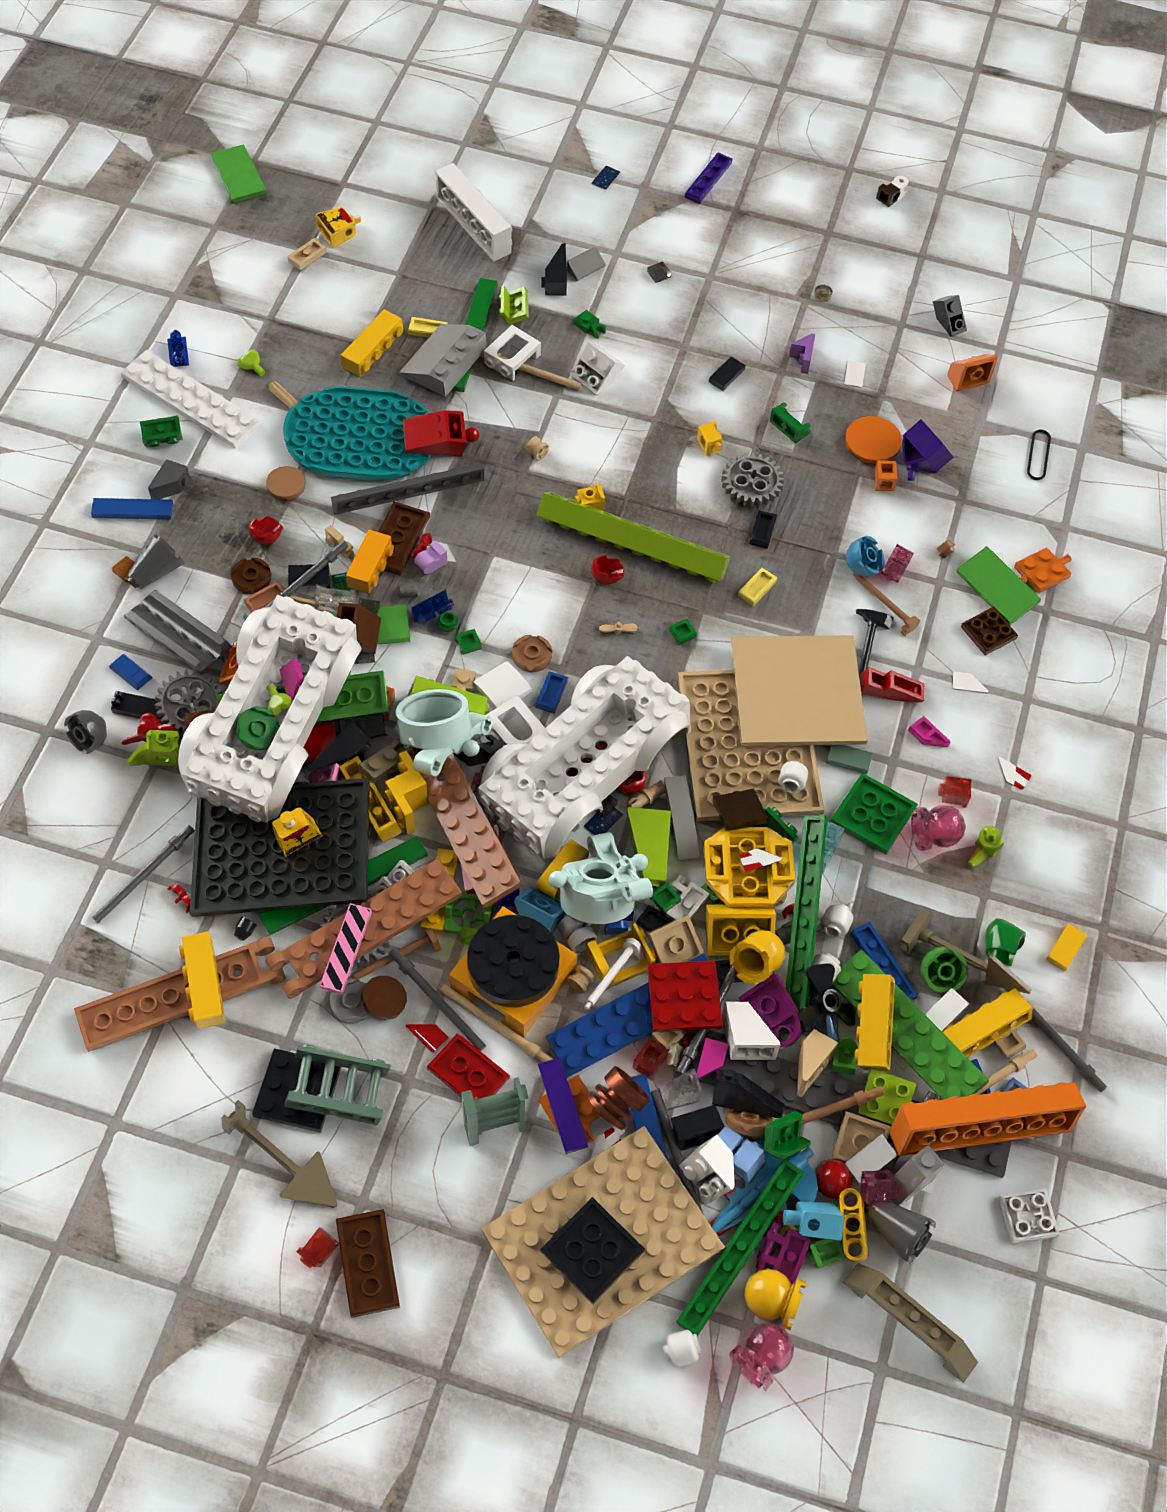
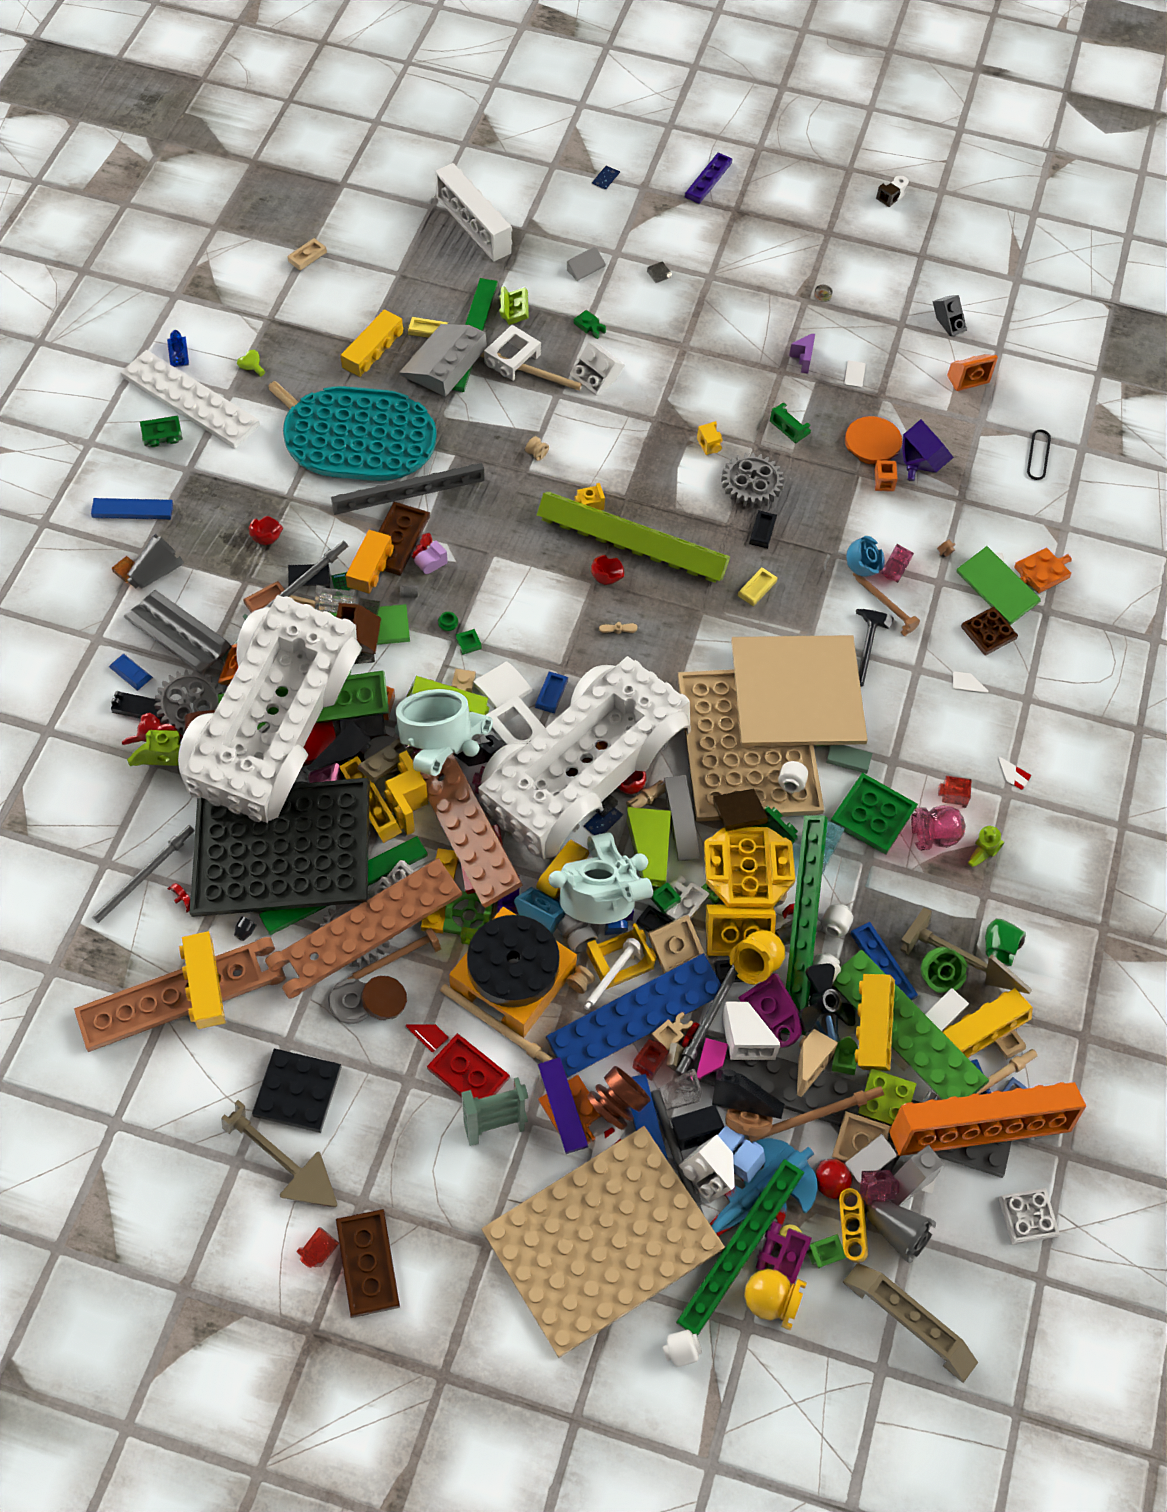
(86, 730): dark grey cylinder -> none
(169, 480): dark grey slope -> none
(238, 173): bright green tile -> none
(251, 575): reddish brown tile -> none
(257, 728): green tile -> none
(278, 701): lime rock -> none
(285, 483): medium nougat tile -> none
(292, 677): dark pink tile -> none
(295, 830): yellow torso -> none
(322, 1102): sand green fence -> none
(334, 538): tan plate -> none
(337, 225): yellow torso -> none
(346, 949): bright pink tile -> none
(407, 967): dark grey bar -> none
(425, 610): clear blue hinge -> none
(438, 433): red slope -> none
(532, 653): medium nougat tile -> none
(556, 274): black slope -> none
(592, 1250): black plate -> none
(682, 631): green tile -> none
(684, 996): red plate -> none
(727, 373): black tile -> none
(757, 858): white sticker -> none
(765, 1353): clear pink tile -> none
(784, 1137): green bracket -> none
(816, 1220): medium azure torso -> none
(891, 686): red slope -> none
(928, 734): dark pink tile -> none
(1066, 947): yellow tile -> none
(1086, 1071): dark grey bar -> none

